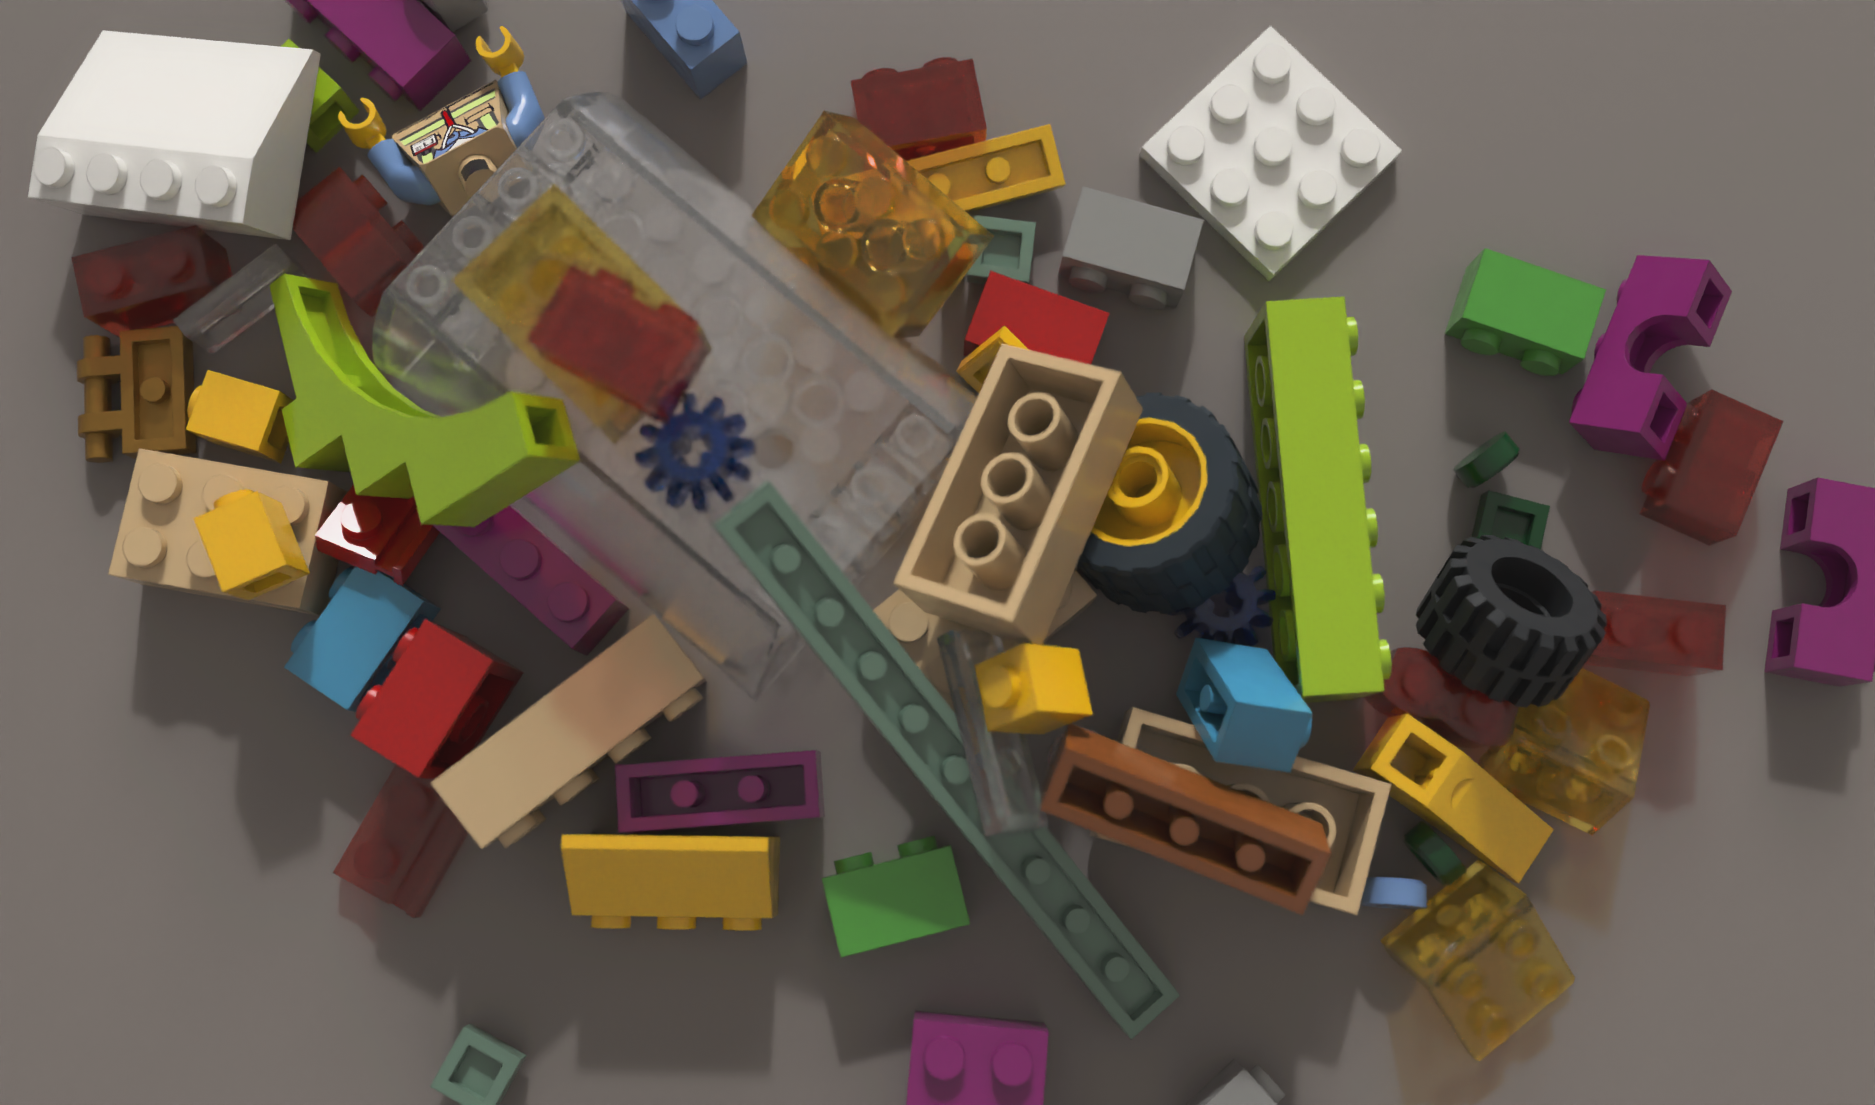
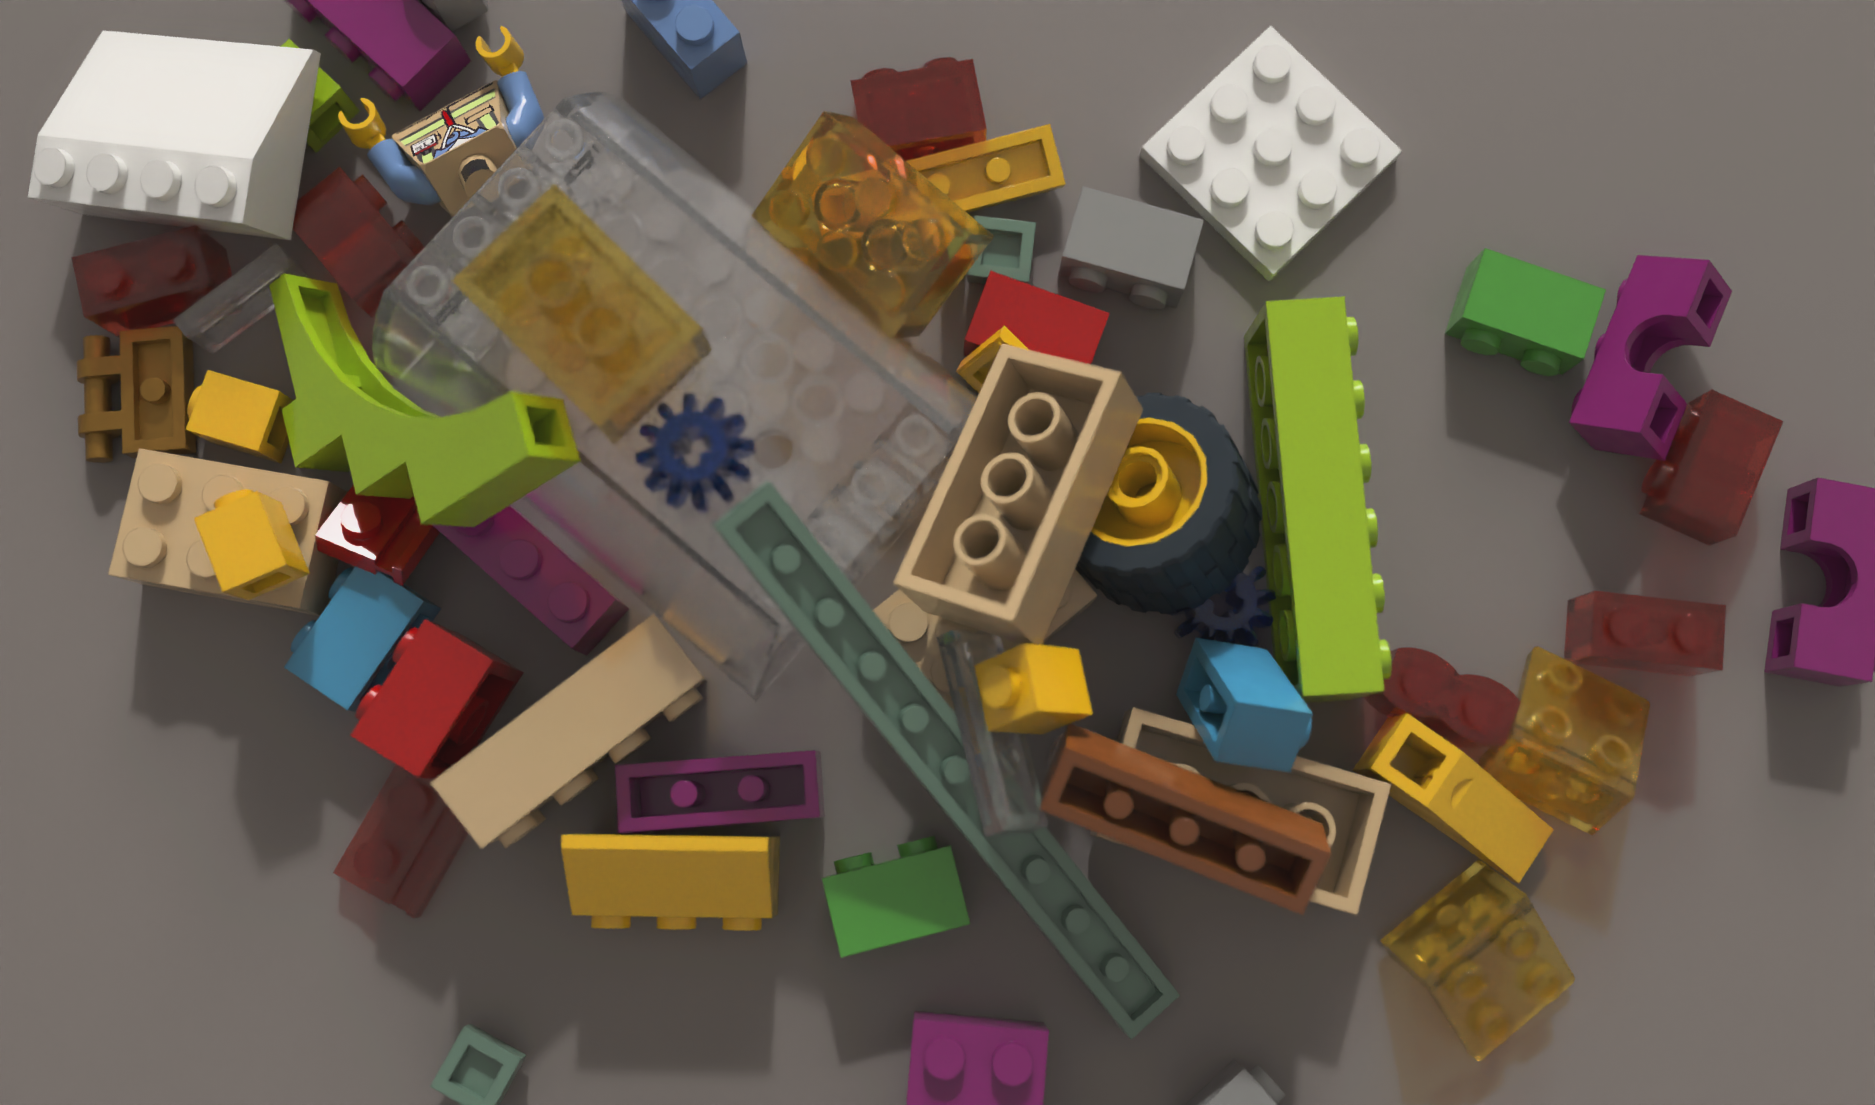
(619, 342): clear red brick -> none
(1394, 893): medium blue tile -> none
(1434, 854): dark green tile -> none
(1487, 460): dark green tile -> none
(1510, 621): black tyre -> none
(1511, 518): dark green tile -> none

